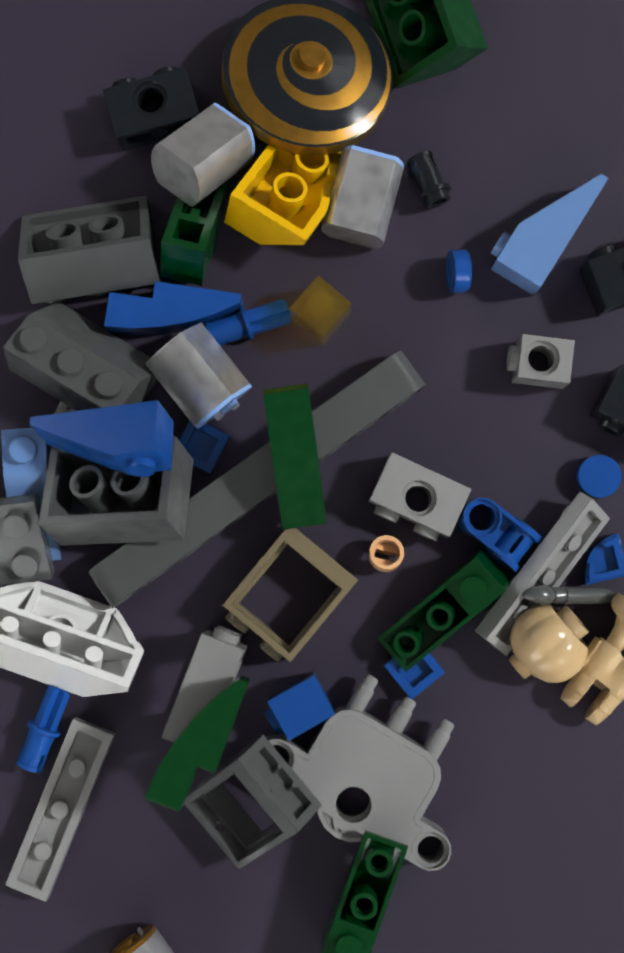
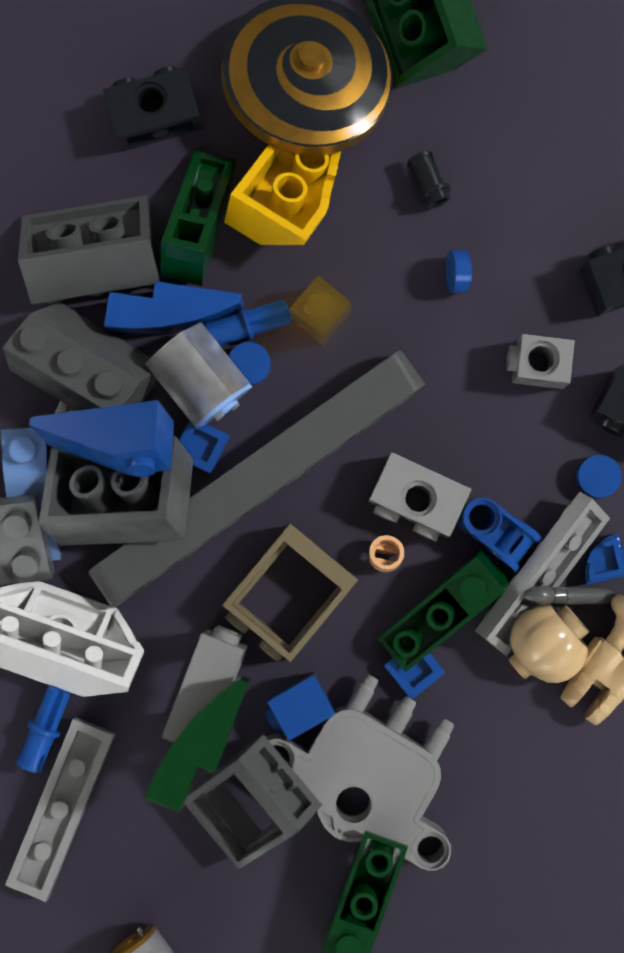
(203, 154): flat silver piece -> none
(251, 361): none -> blue tile
(294, 456): dark green slope -> none
(363, 196): flat silver piece -> none
(539, 240): medium blue slope -> none

